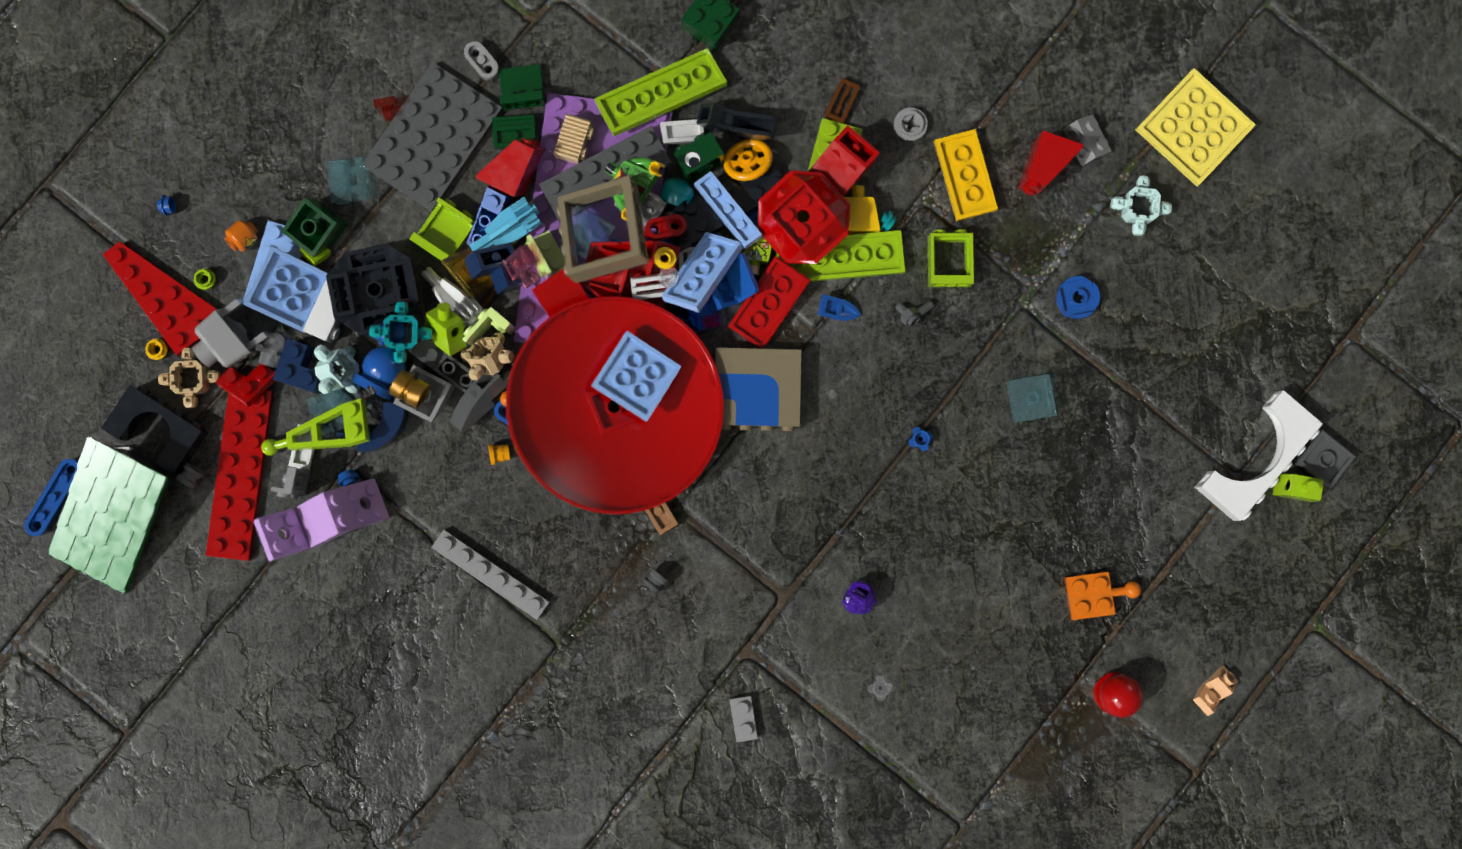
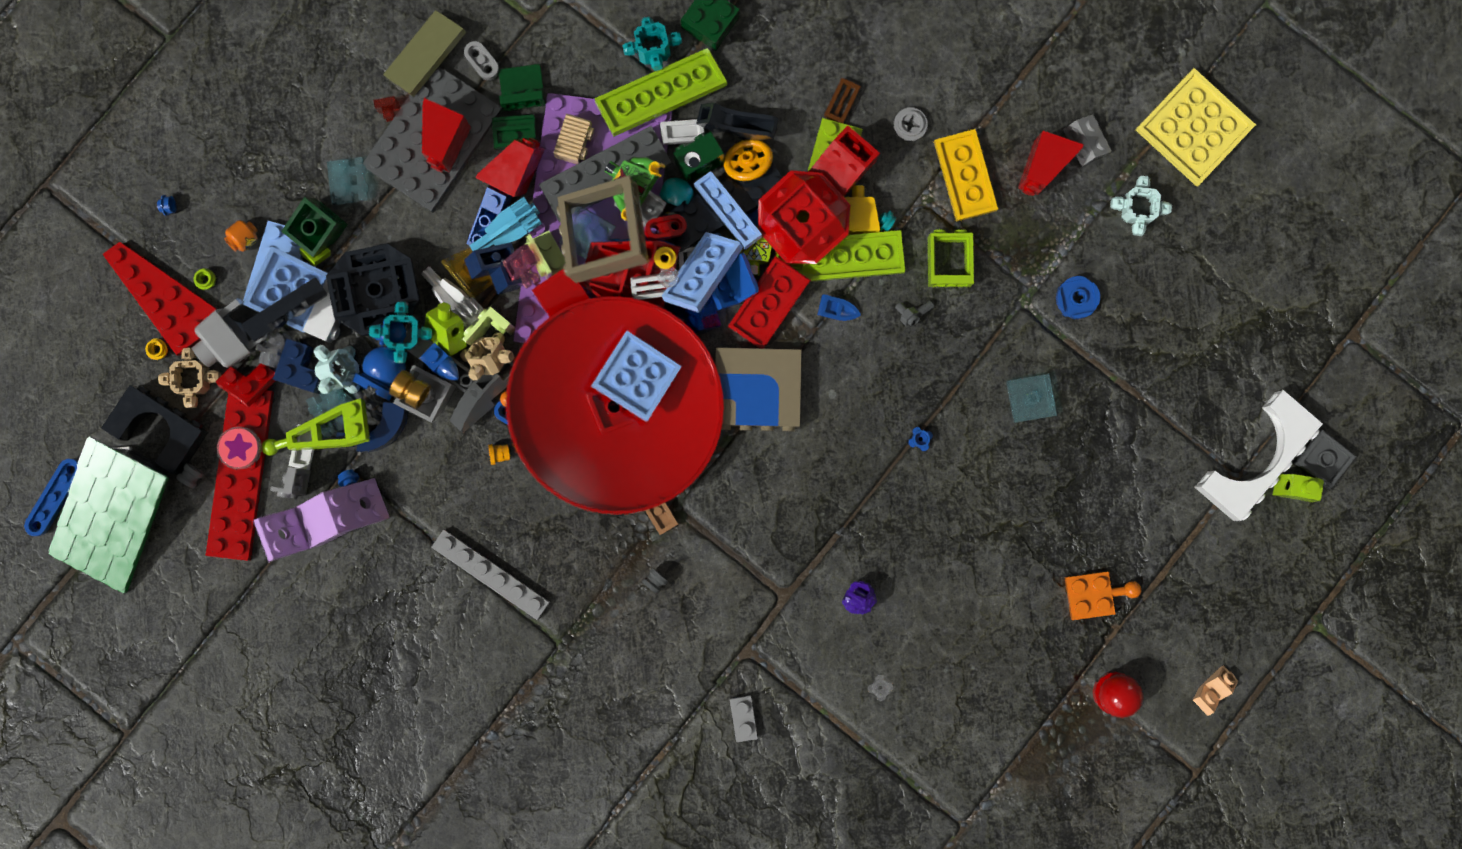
(239, 448): none -> tile
(284, 309): none -> black bracket
(424, 53): none -> olive tile
(440, 362): none -> blue plate
(442, 135): none -> red slope
(444, 230): lime panel -> none
(649, 31): none -> teal piece

